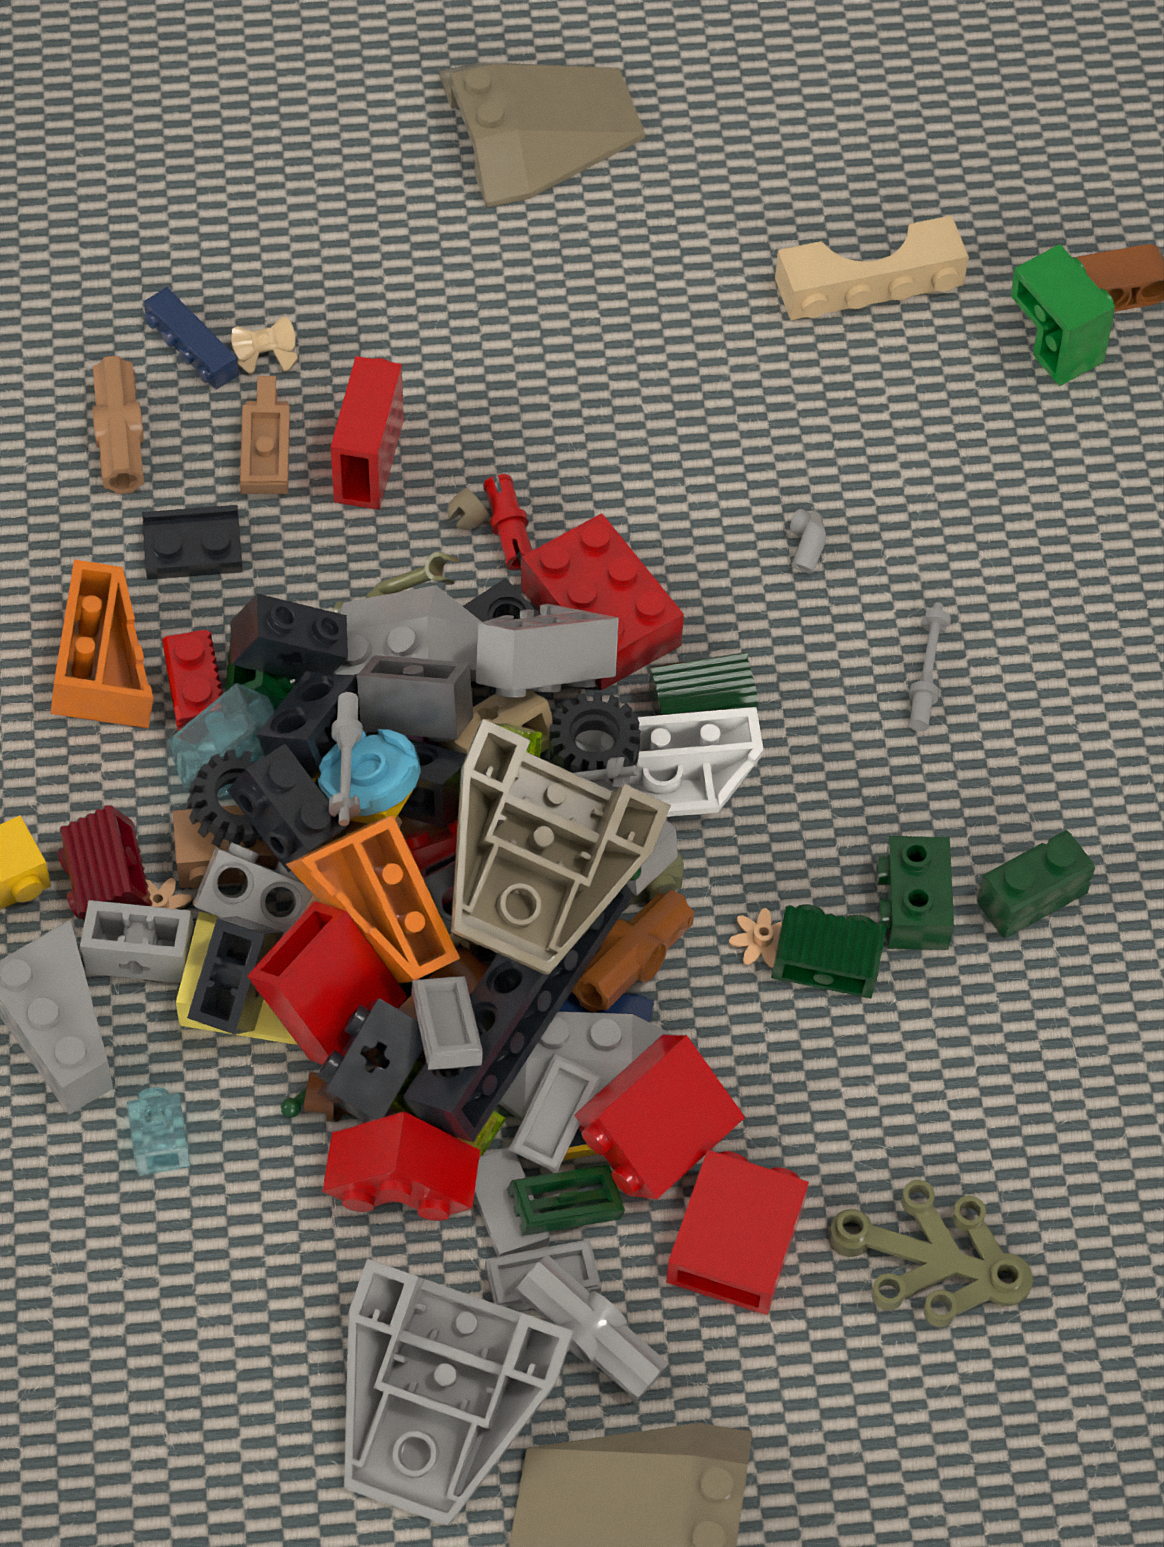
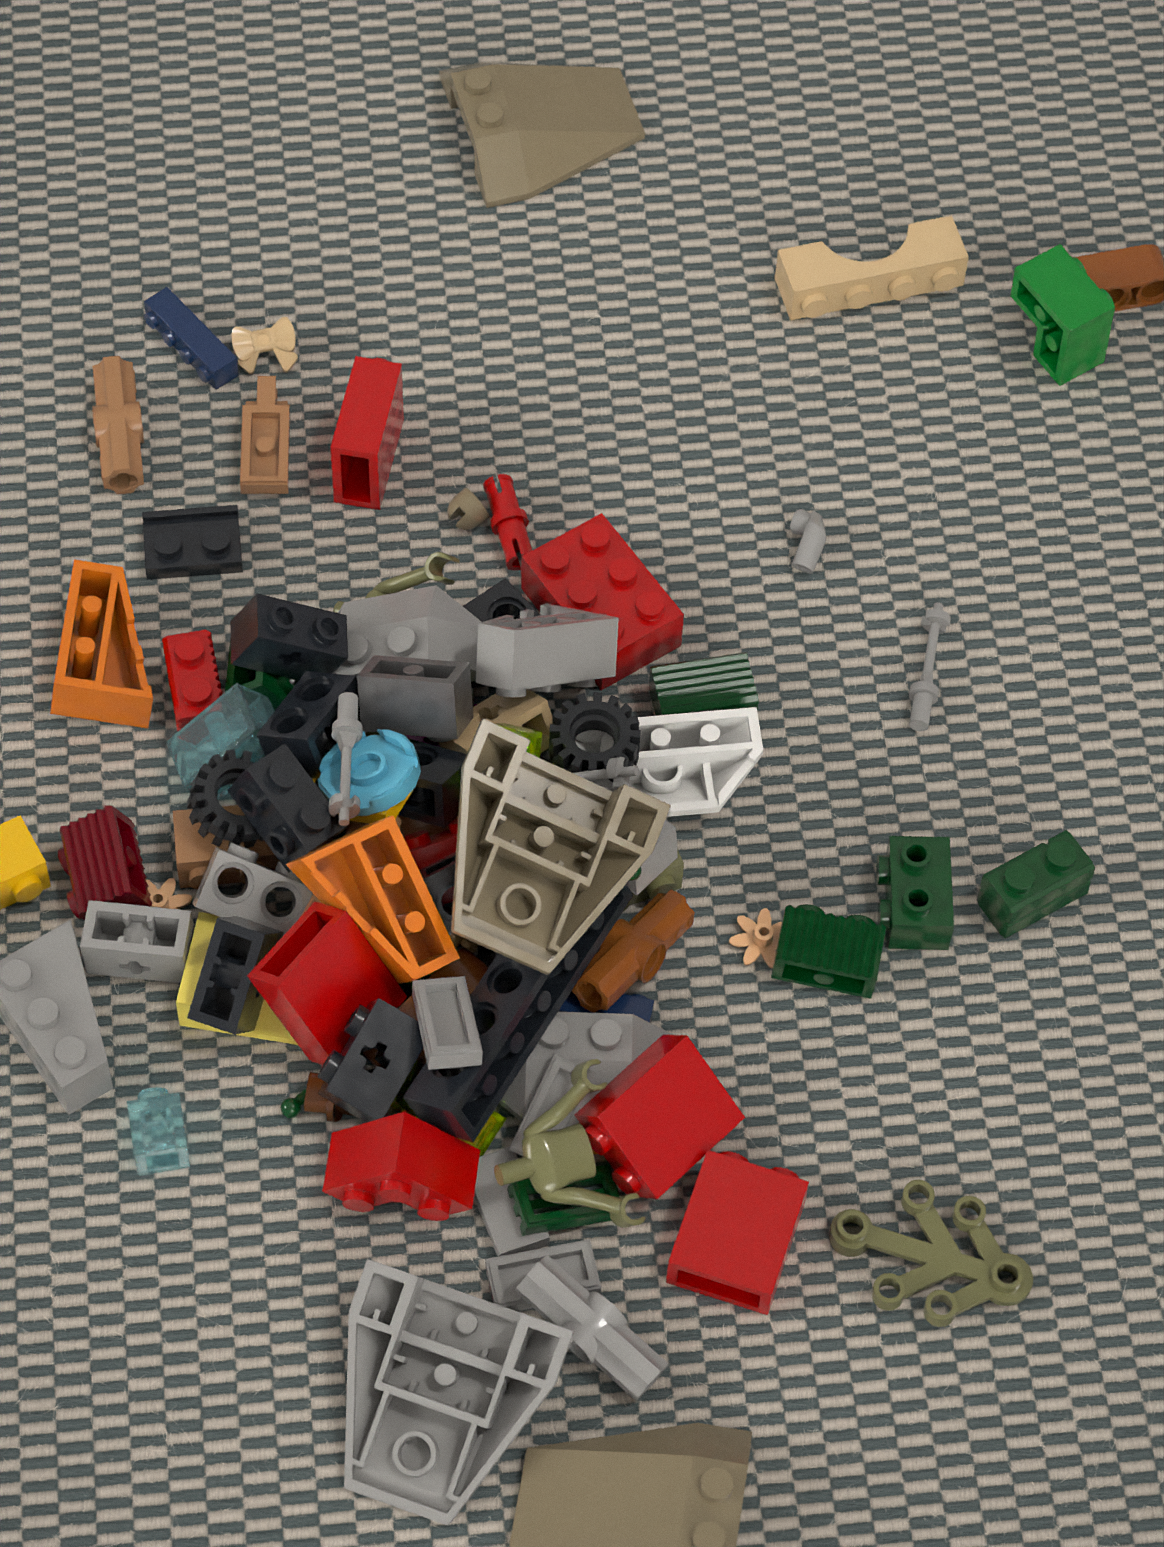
(564, 1156): none -> olive piece

